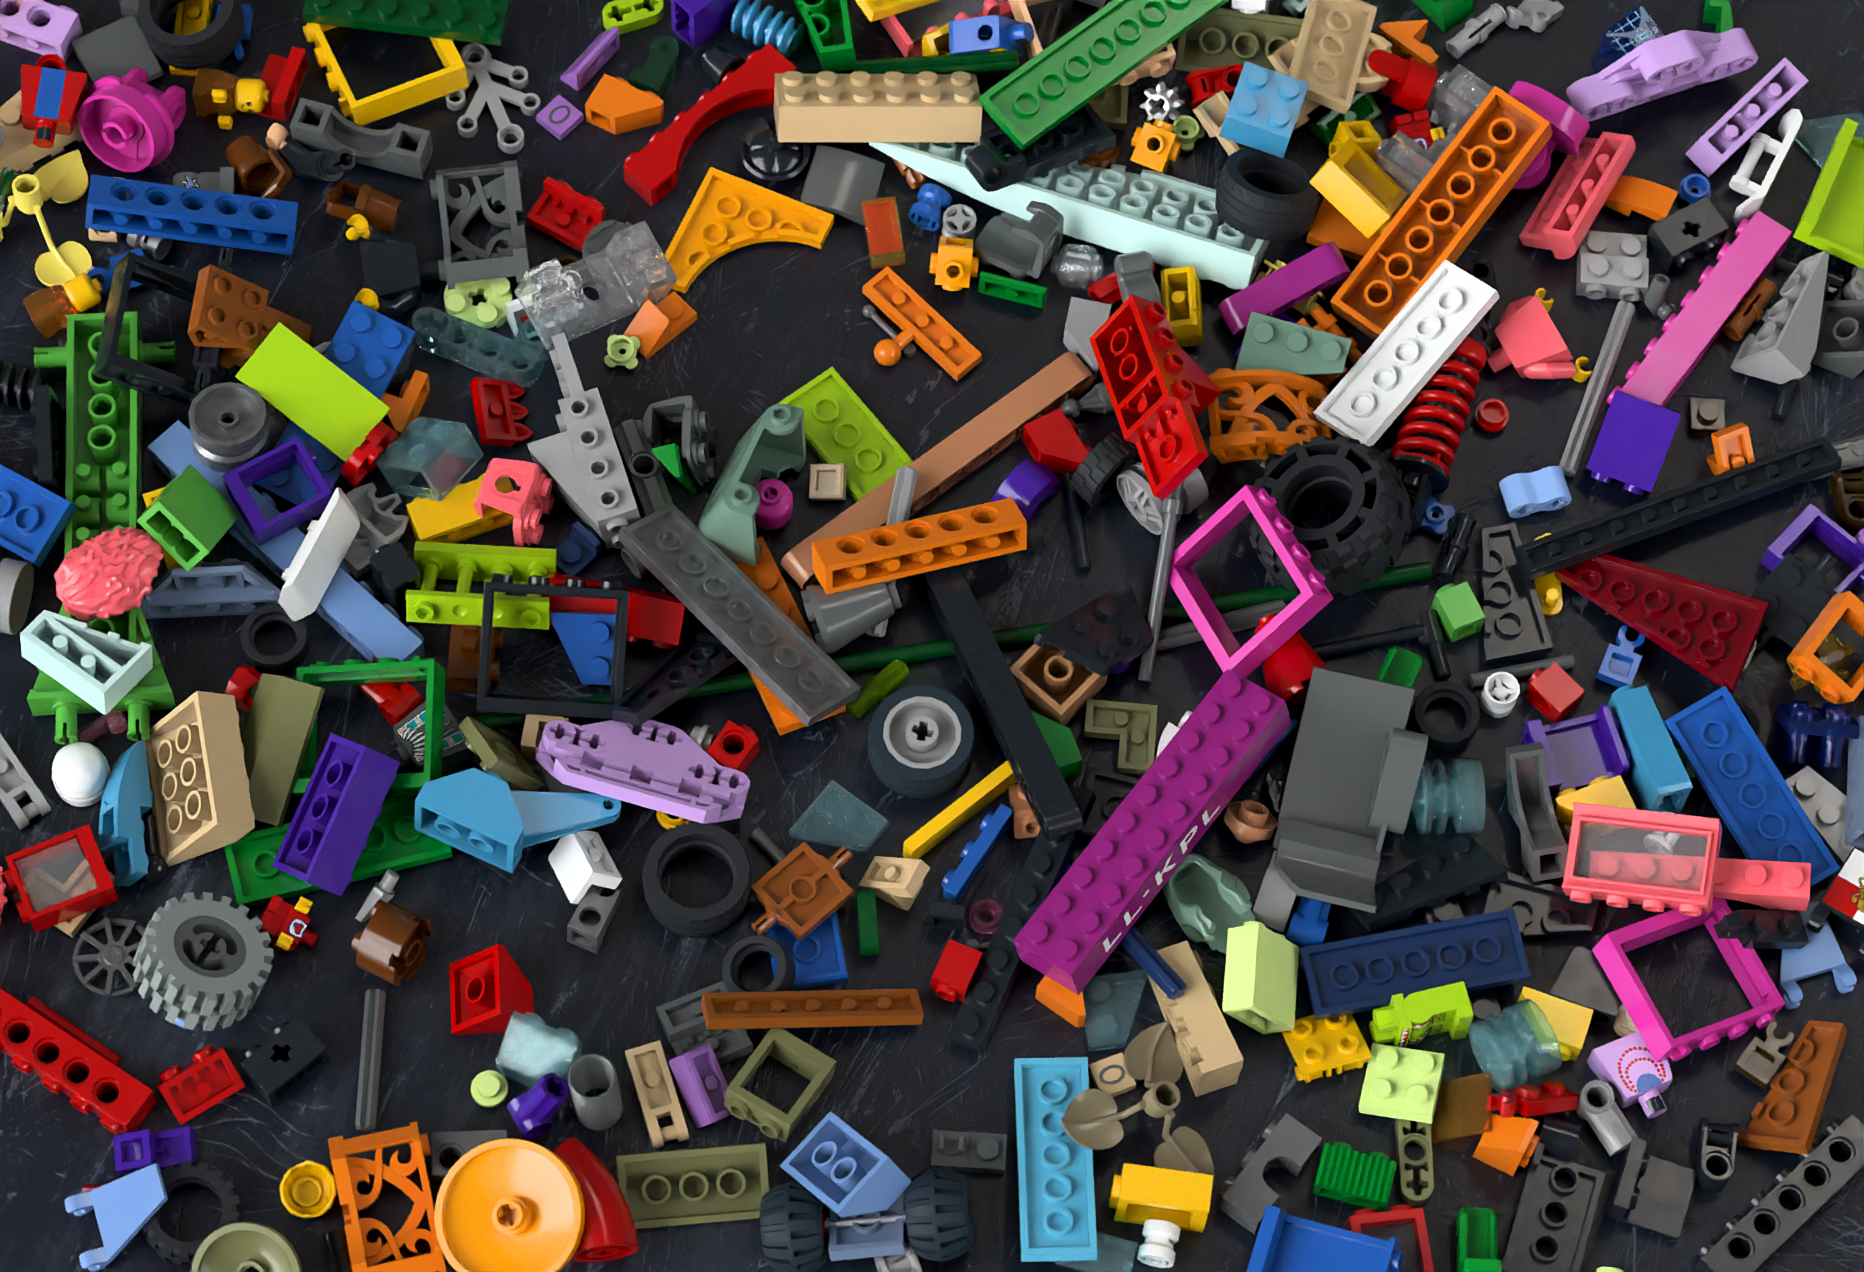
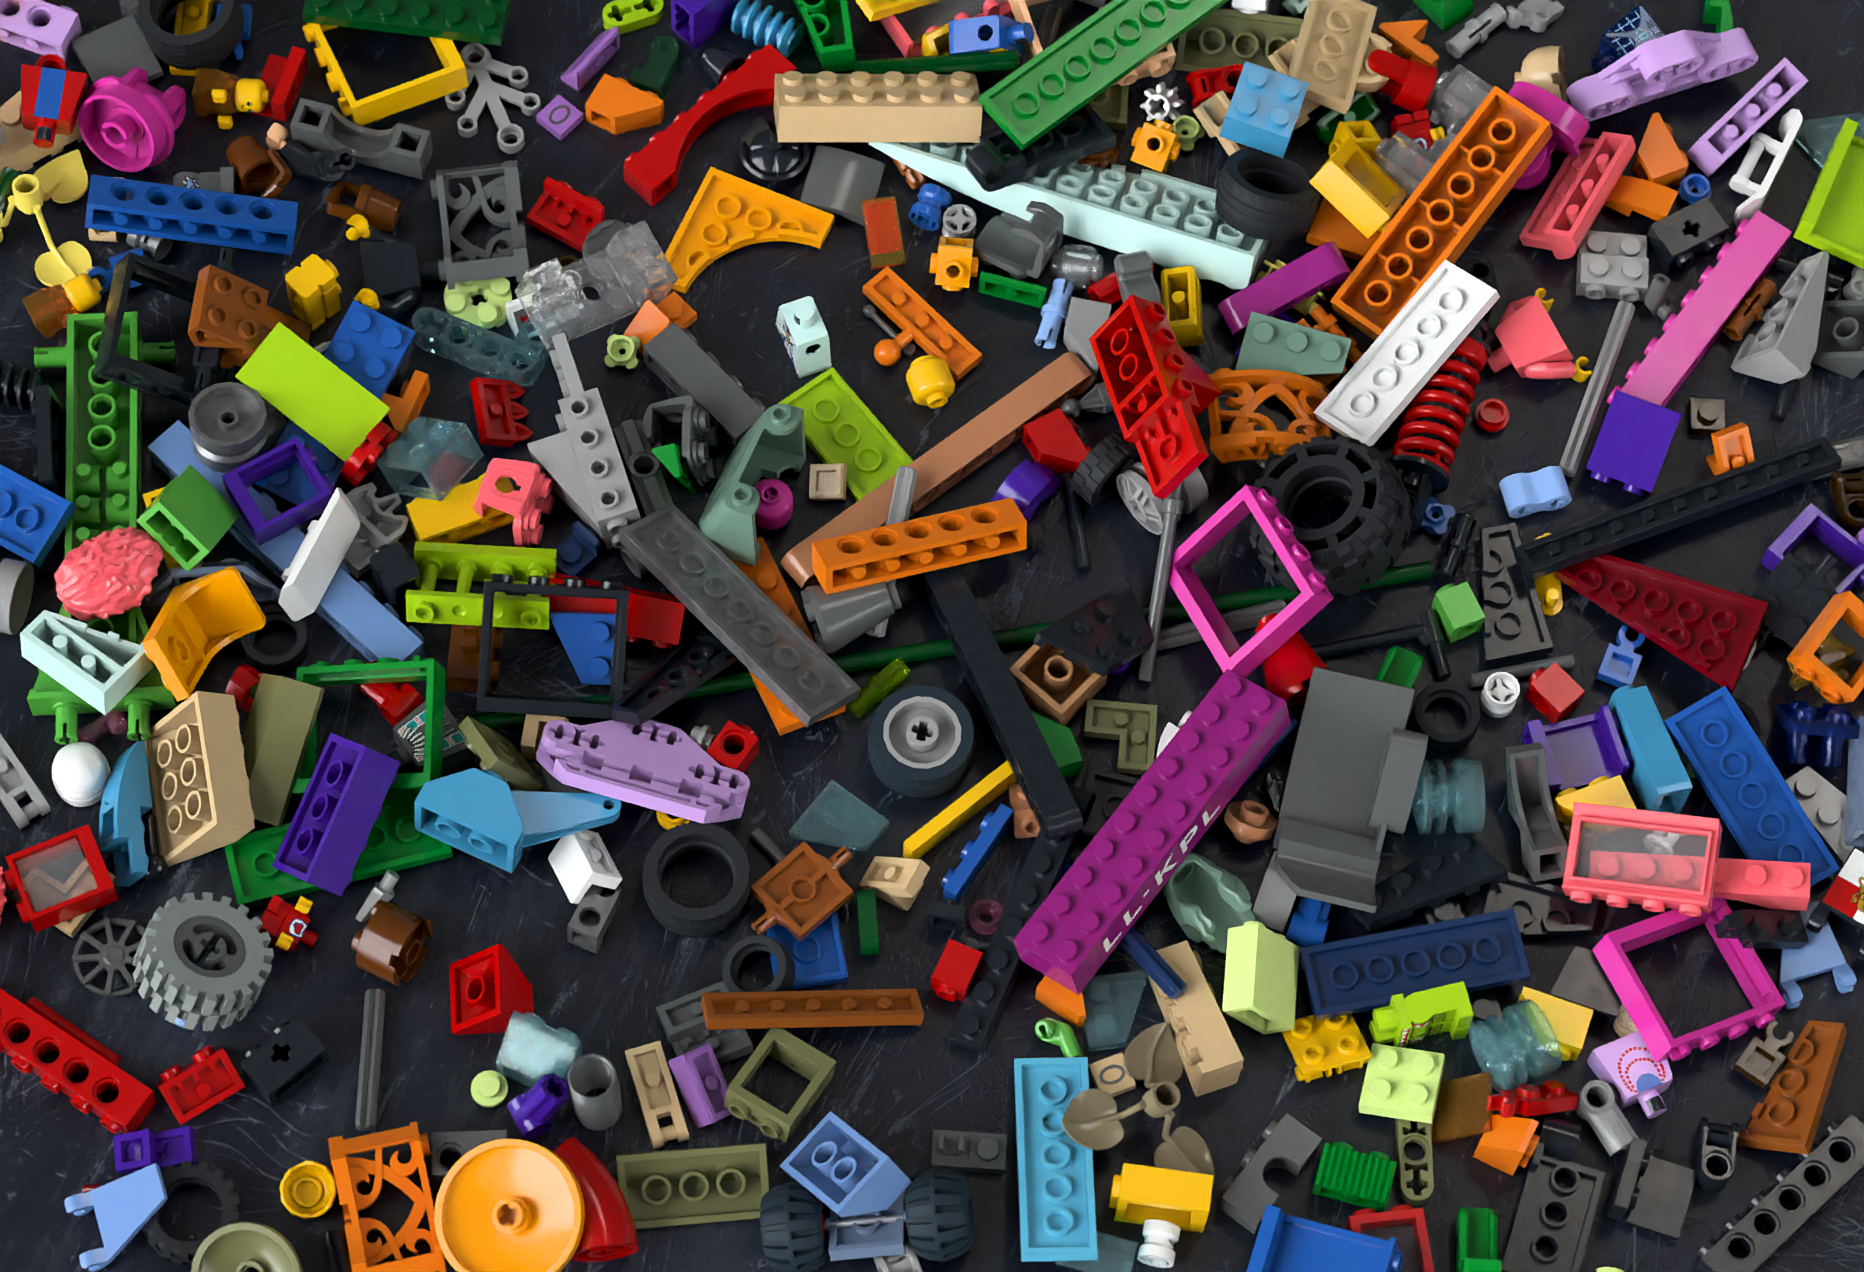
(197, 624): none -> light orange bracket
(313, 290): none -> yellow brick
(691, 371): none -> dark grey brick
(800, 328): none -> light aqua torso
(930, 381): none -> yellow head
(1054, 313): none -> light blue pin
(1060, 1035): none -> bright green arm
(1546, 70): none -> tan cylinder
(1659, 156): none -> orange slope

